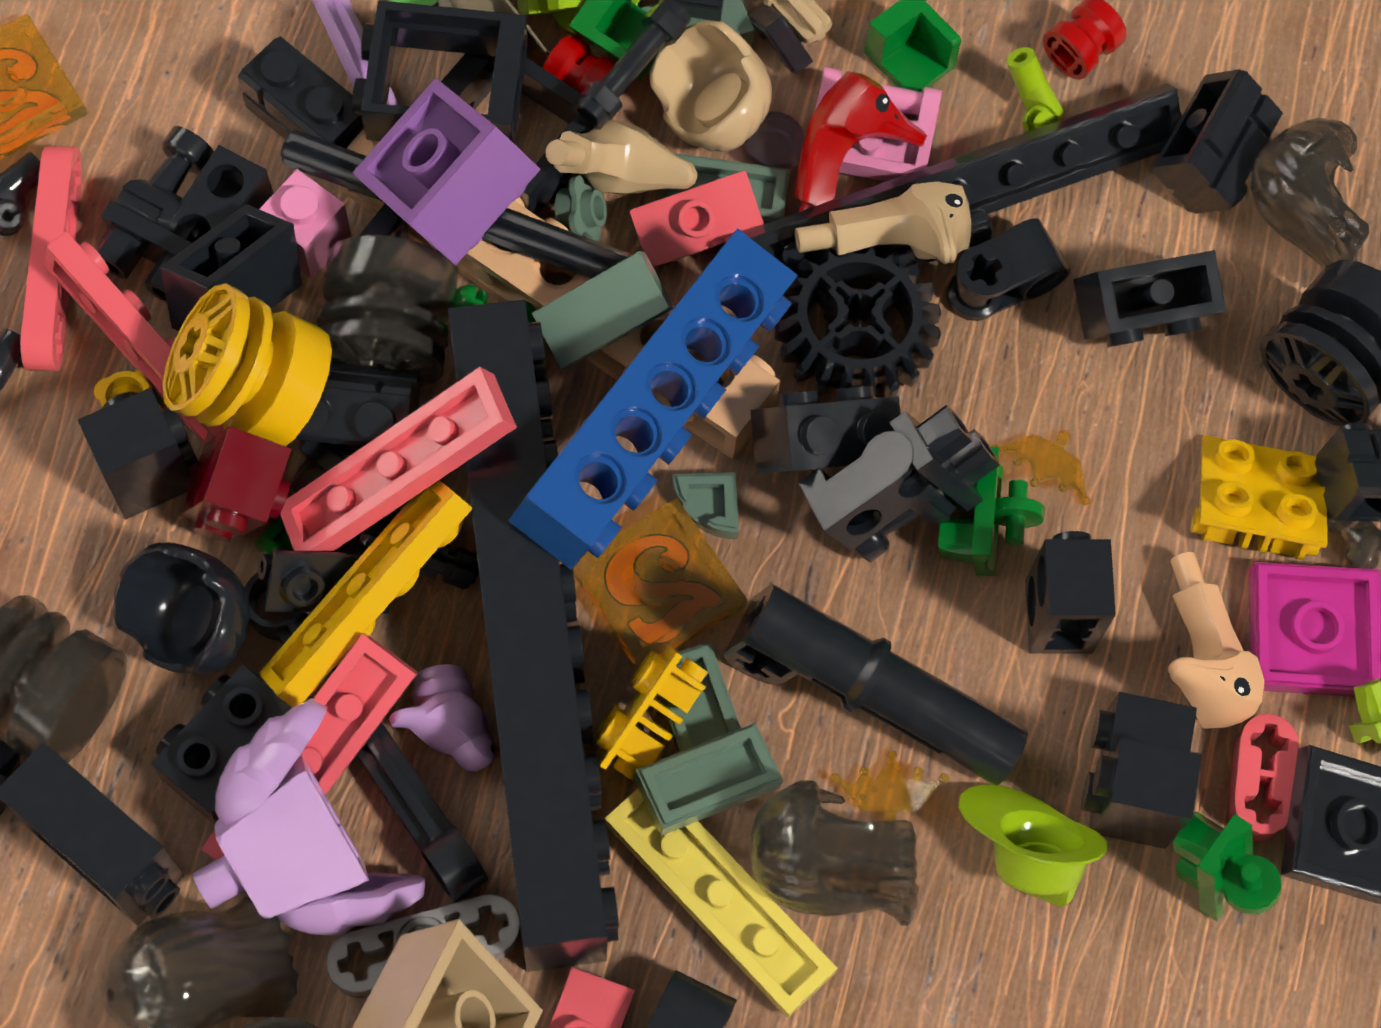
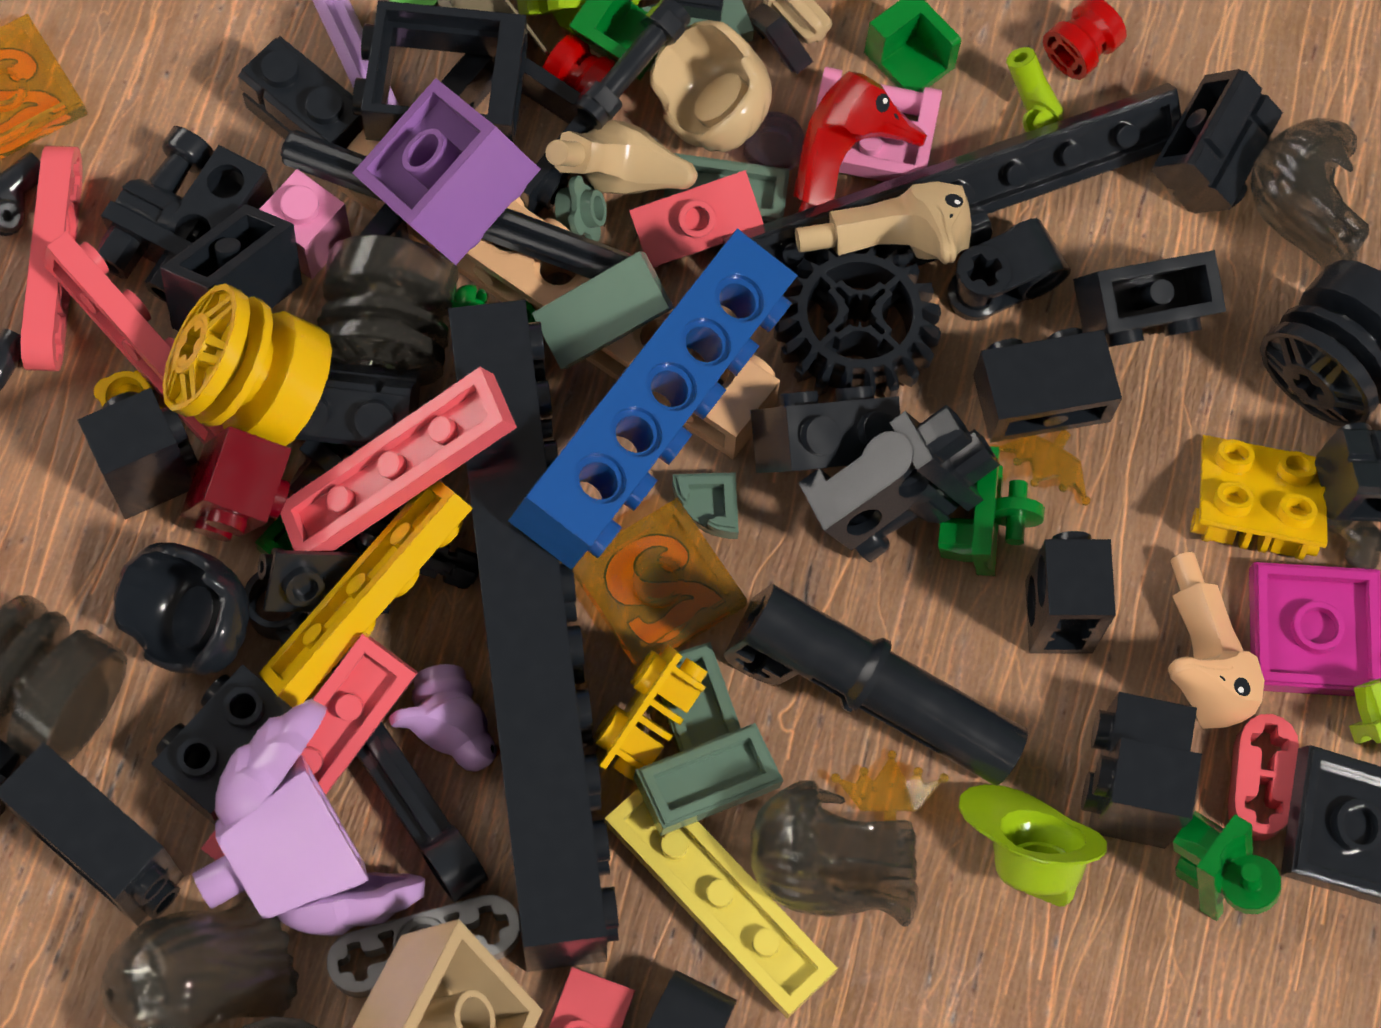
(1046, 384): none -> black brick

